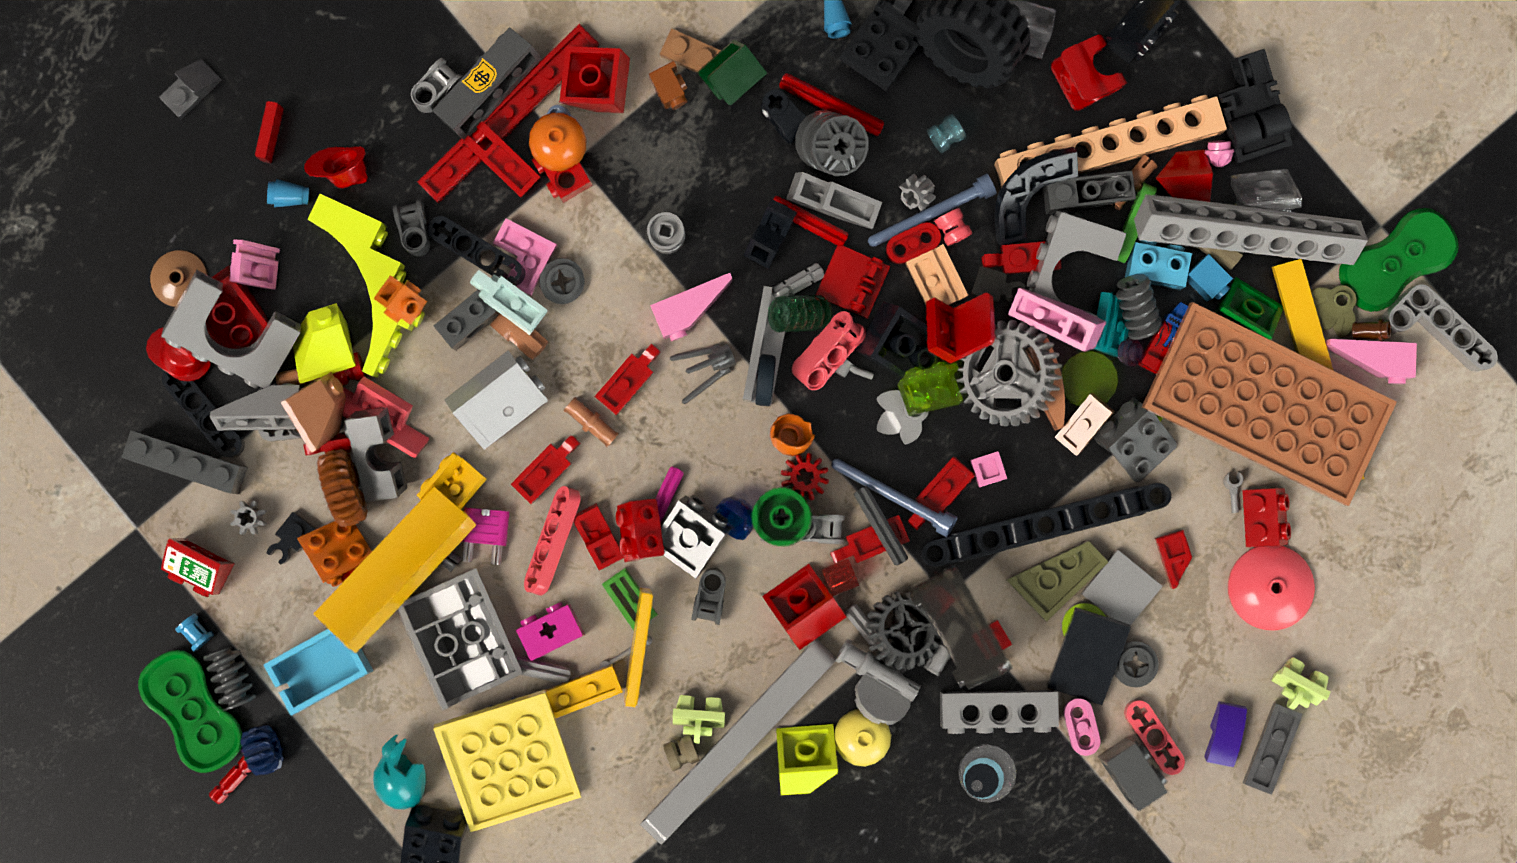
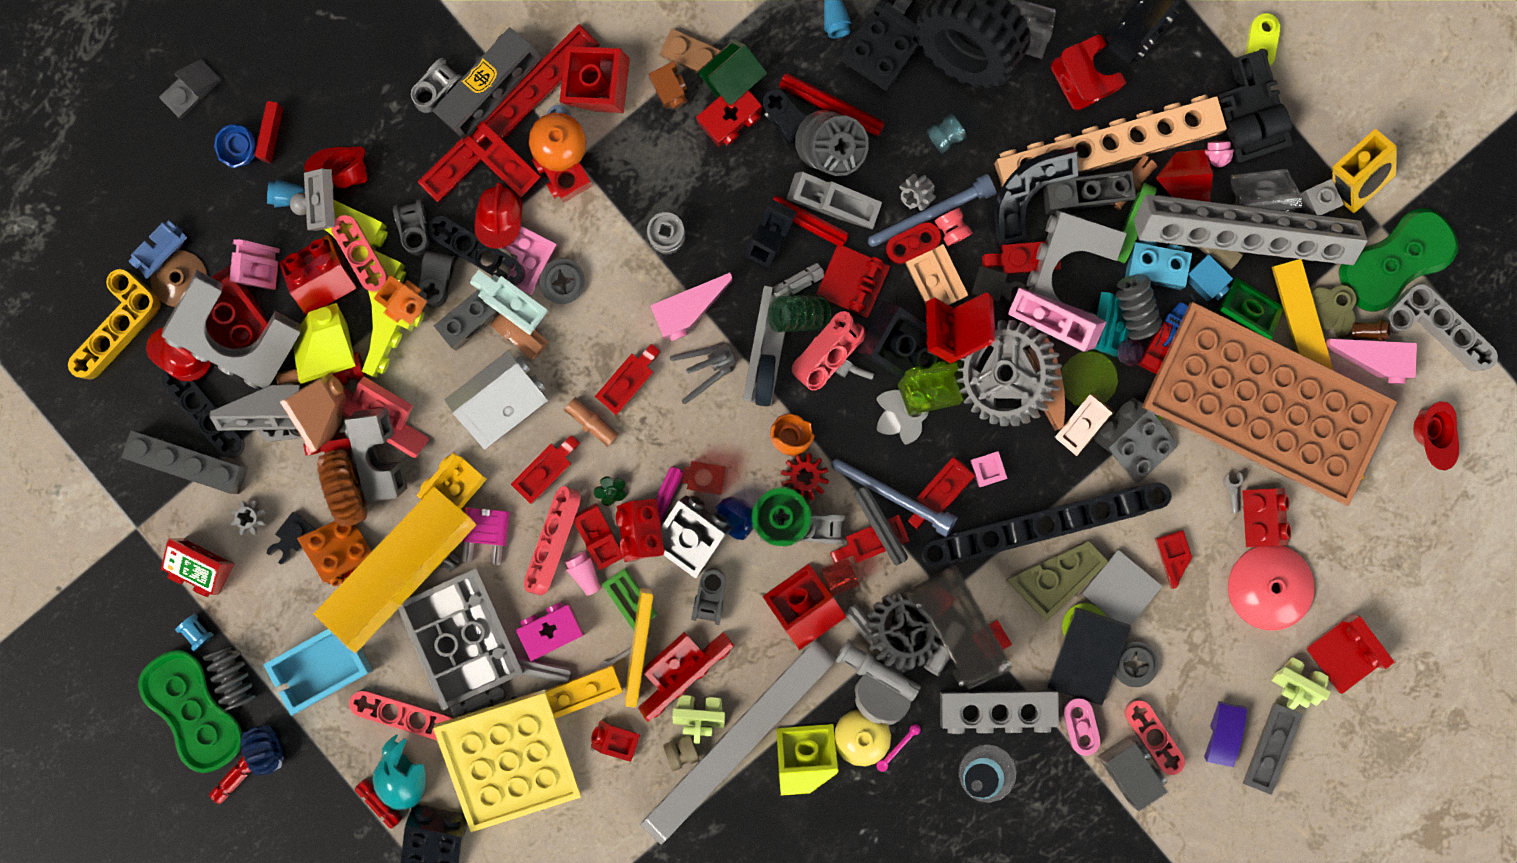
(110, 327): none -> yellow beam
(167, 240): none -> medium blue hinge
(235, 145): none -> blue hair
(316, 201): none -> light grey plate
(317, 275): none -> red slope
(342, 239): none -> coral beam
(365, 790): none -> red axle
(405, 712): none -> coral beam
(437, 273): none -> dark grey piece
(478, 701): none -> dark grey axle
(498, 217): none -> red piece
(583, 572): none -> bright pink cone
(609, 490): none -> dark green plant
(614, 741): none -> red bracket
(678, 668): none -> red bracket
(716, 483): none -> clear red brick
(721, 131): none -> red brick
(882, 765): none -> dark pink hinge
(1260, 39): none -> neon yellow plate
(1321, 199): none -> light grey brick
(1349, 653): none -> red bracket
(1365, 170): none -> yellow brick
(1438, 434): none -> red piece

